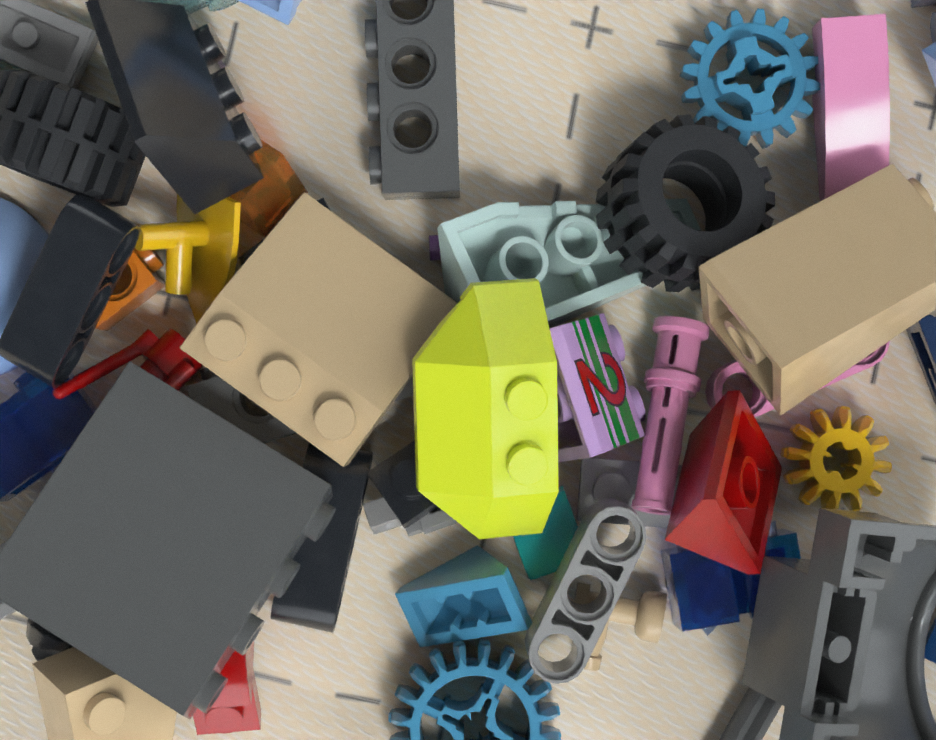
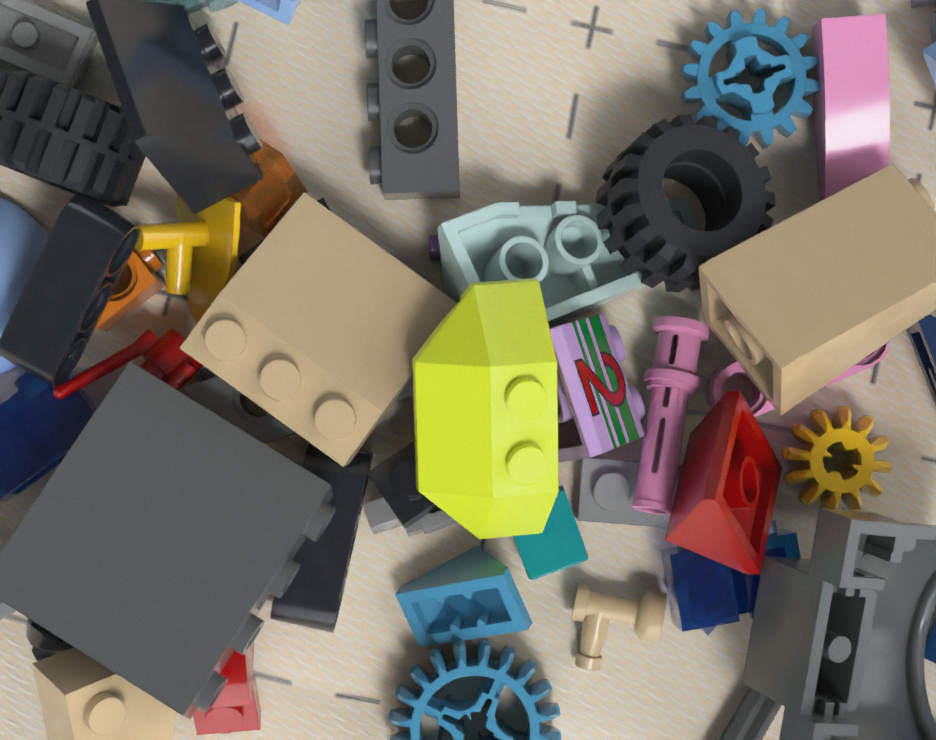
(584, 621): light grey beam -> none

